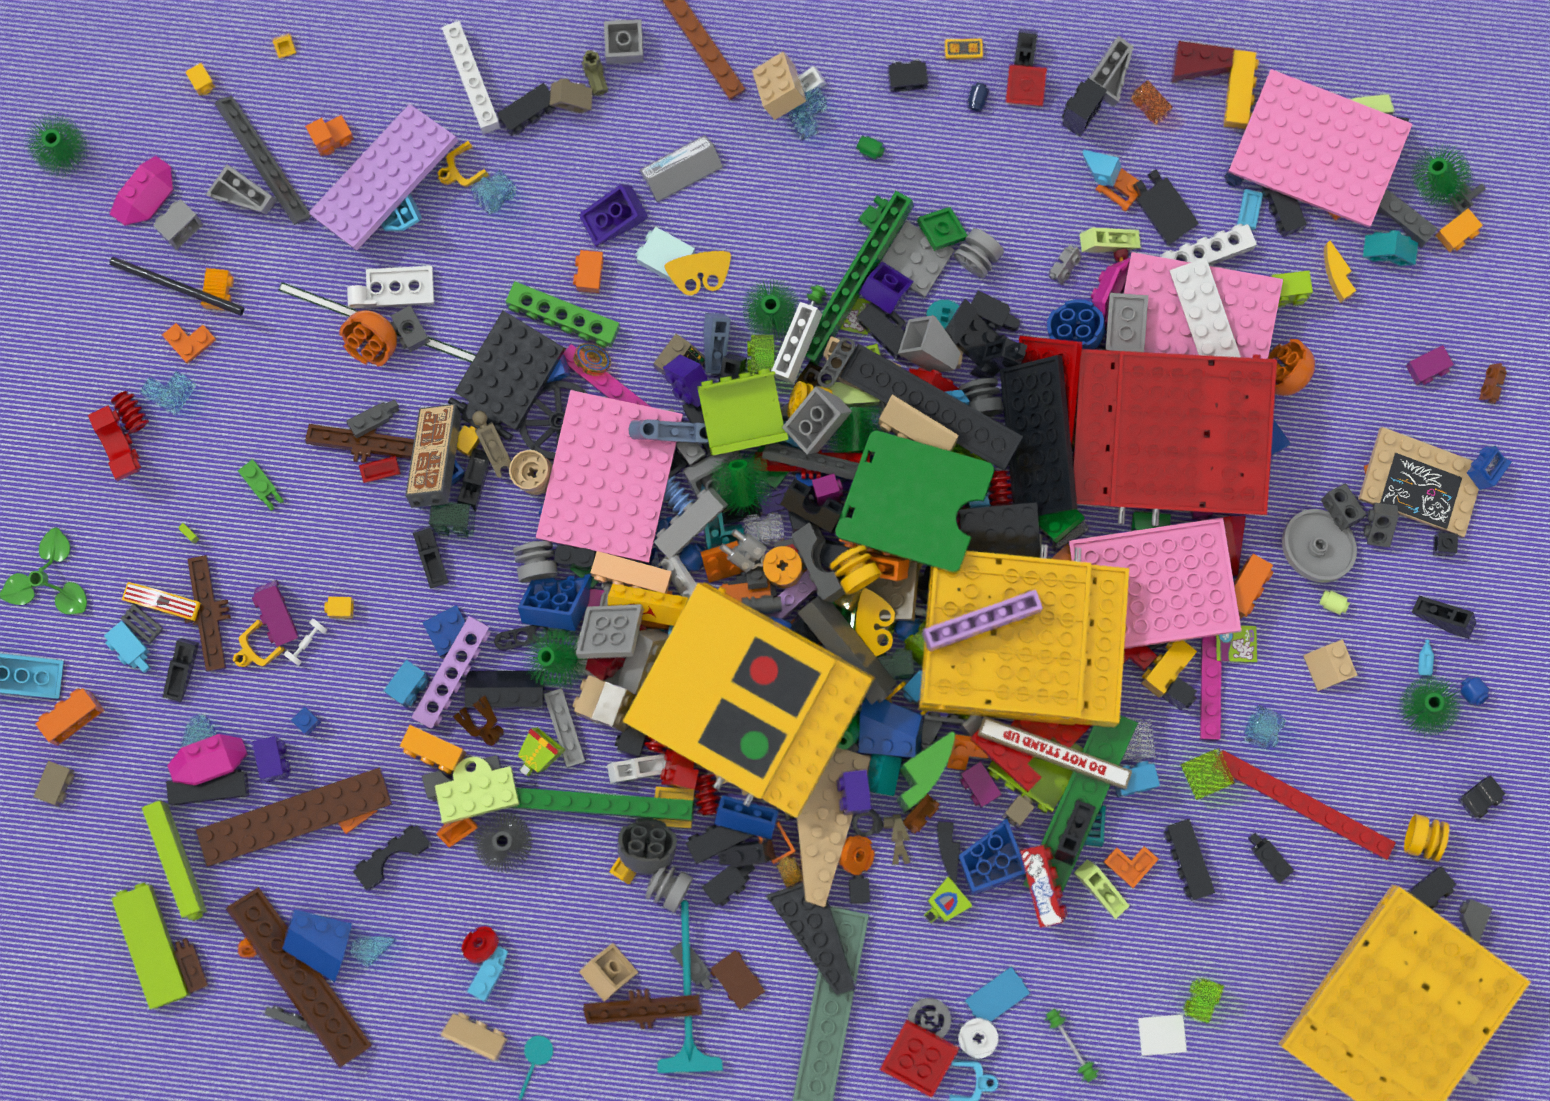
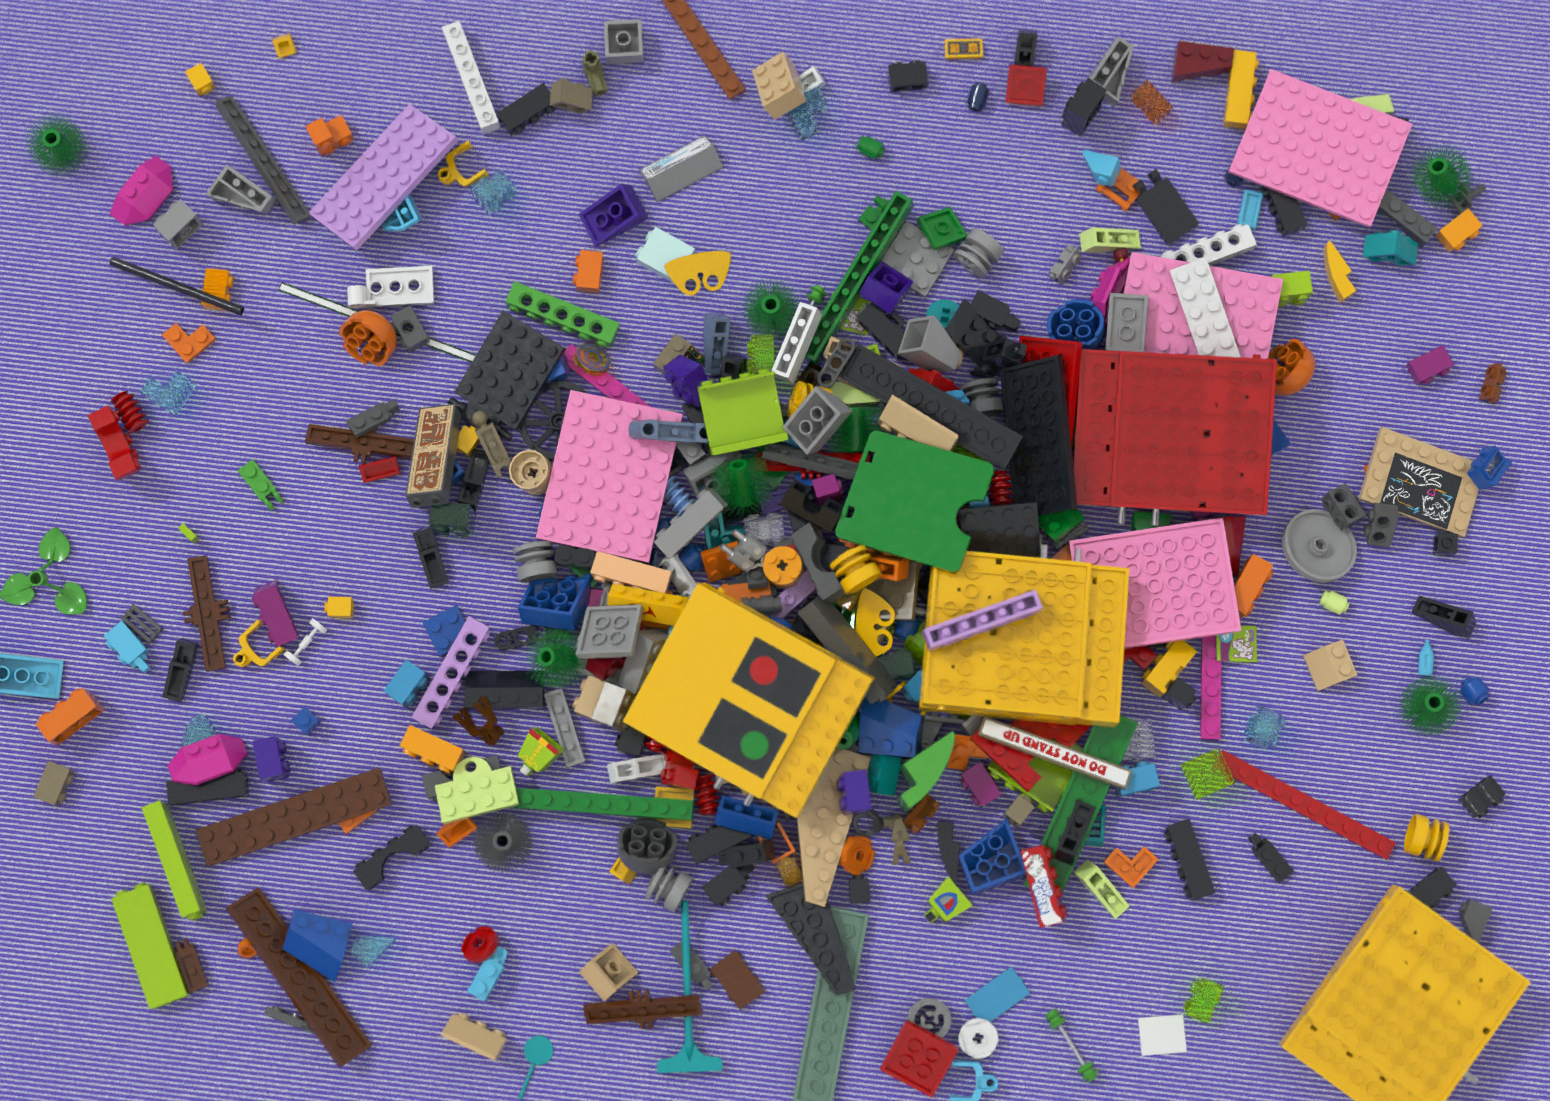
(161, 601): slope -> none

